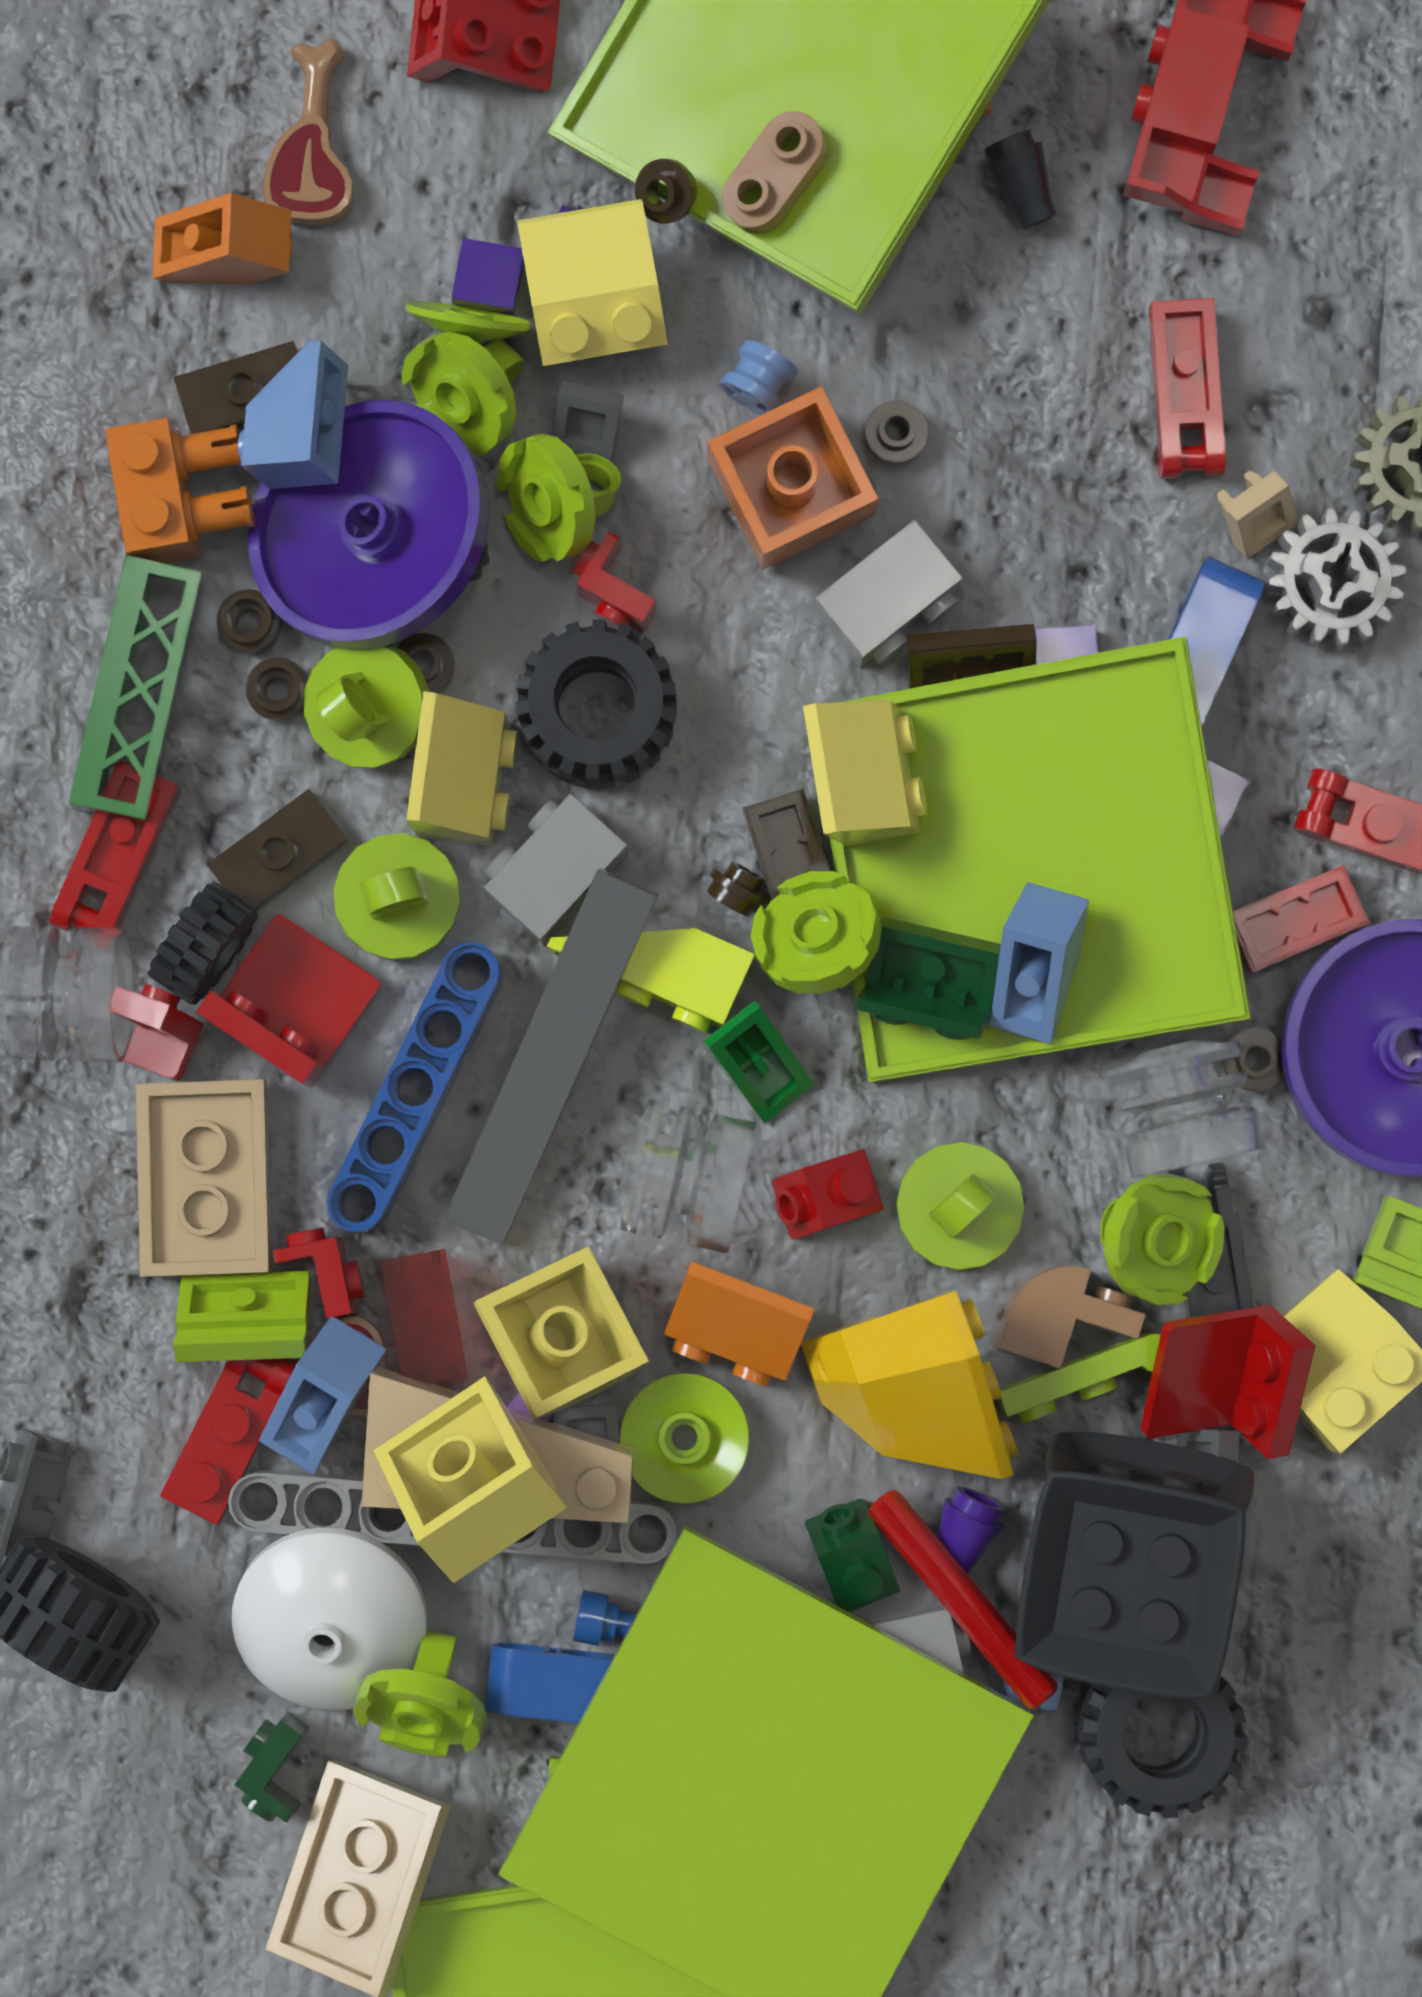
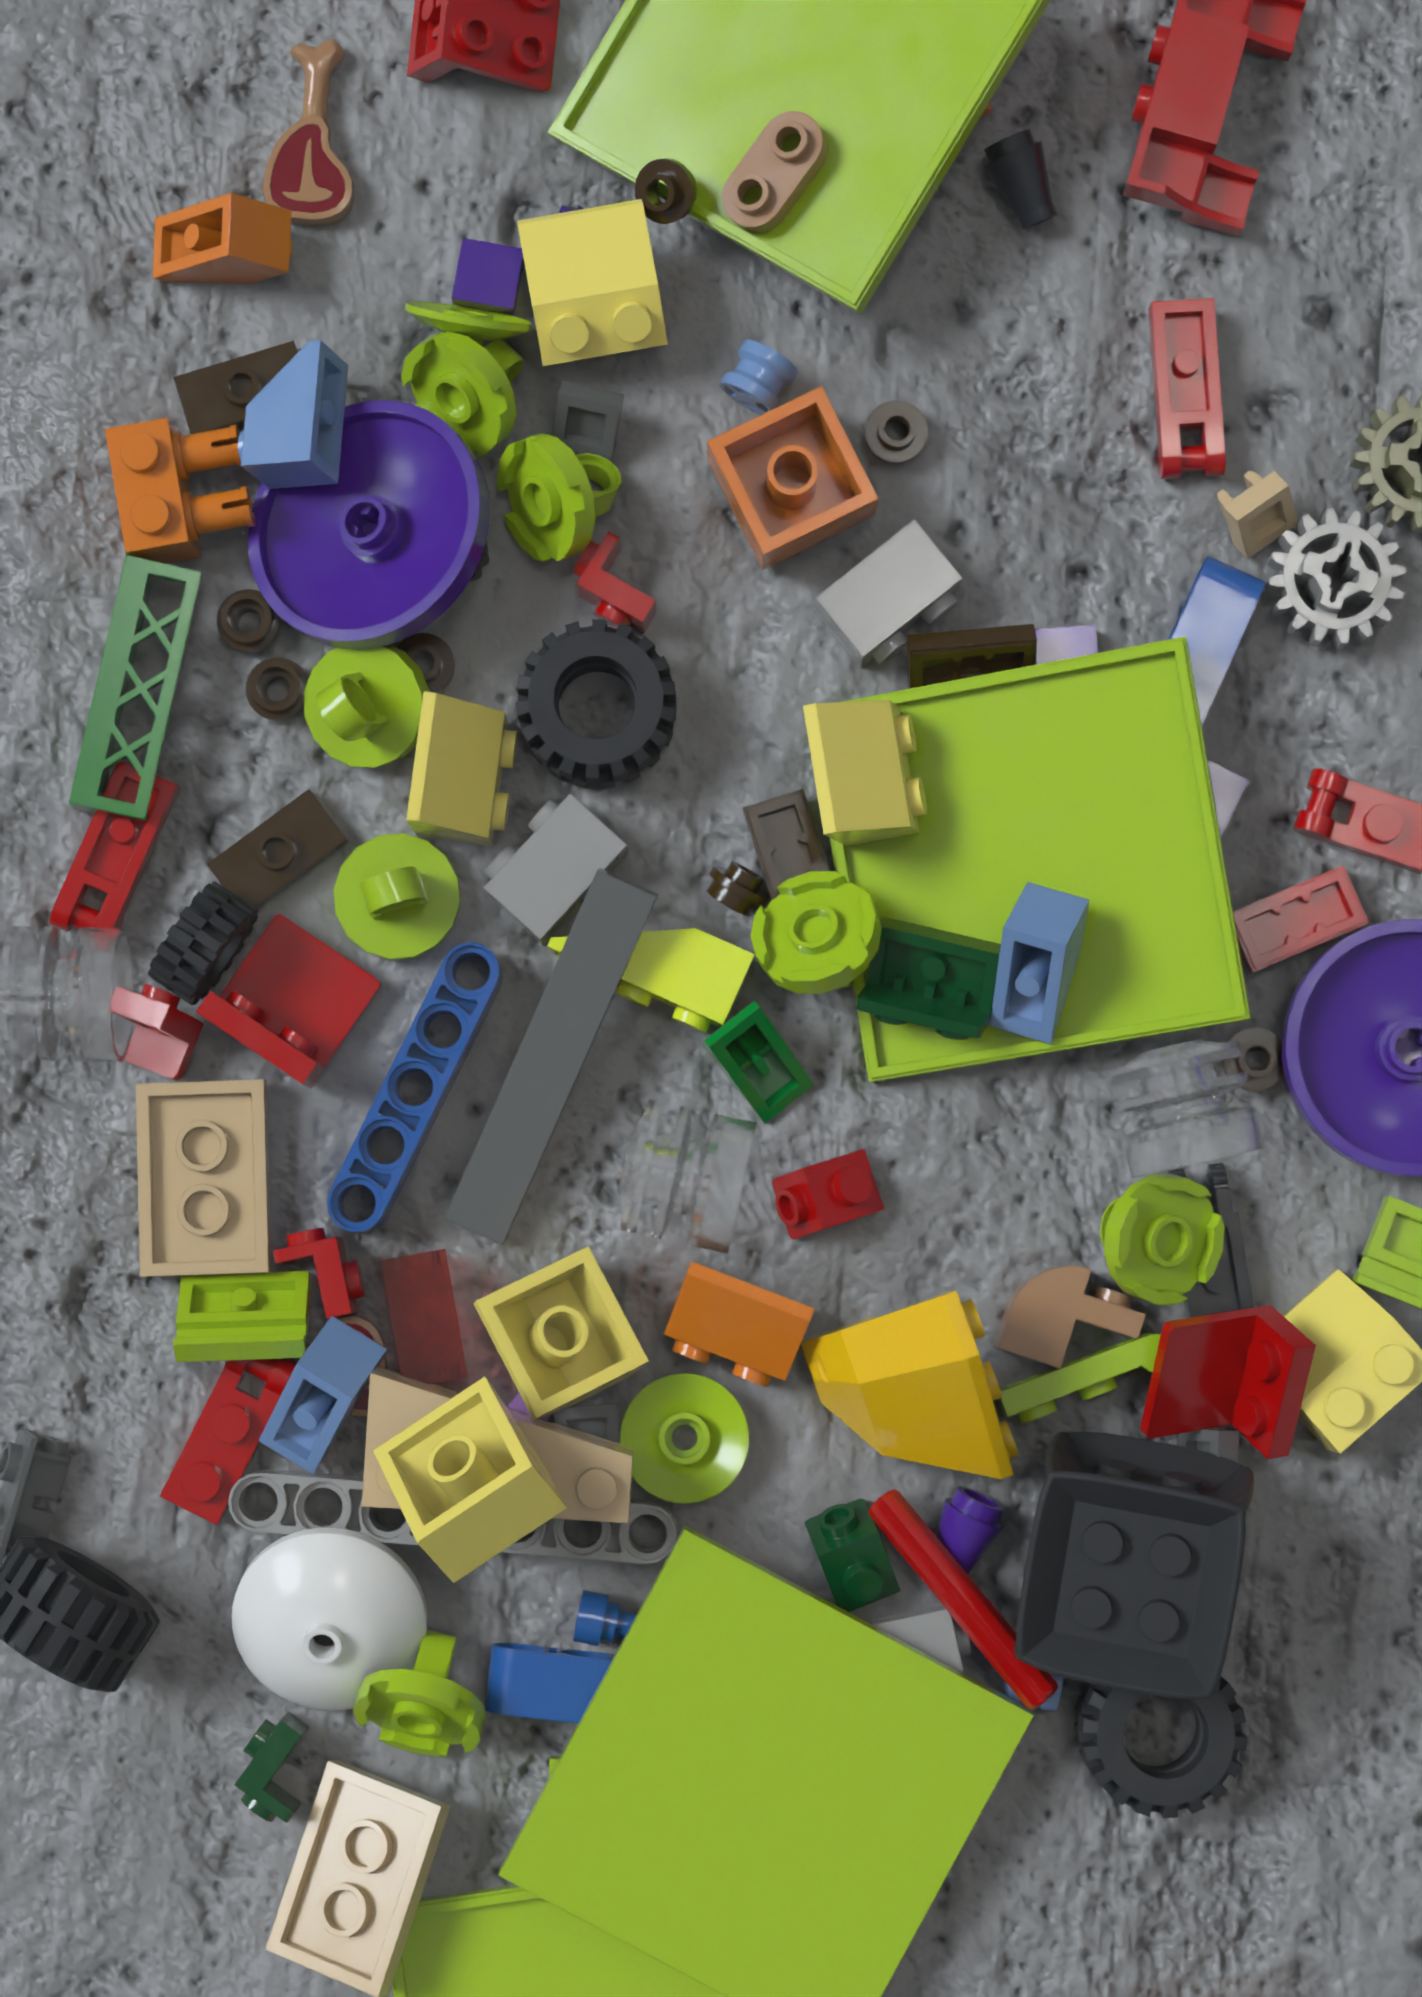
(959, 1206): lime tile -> none

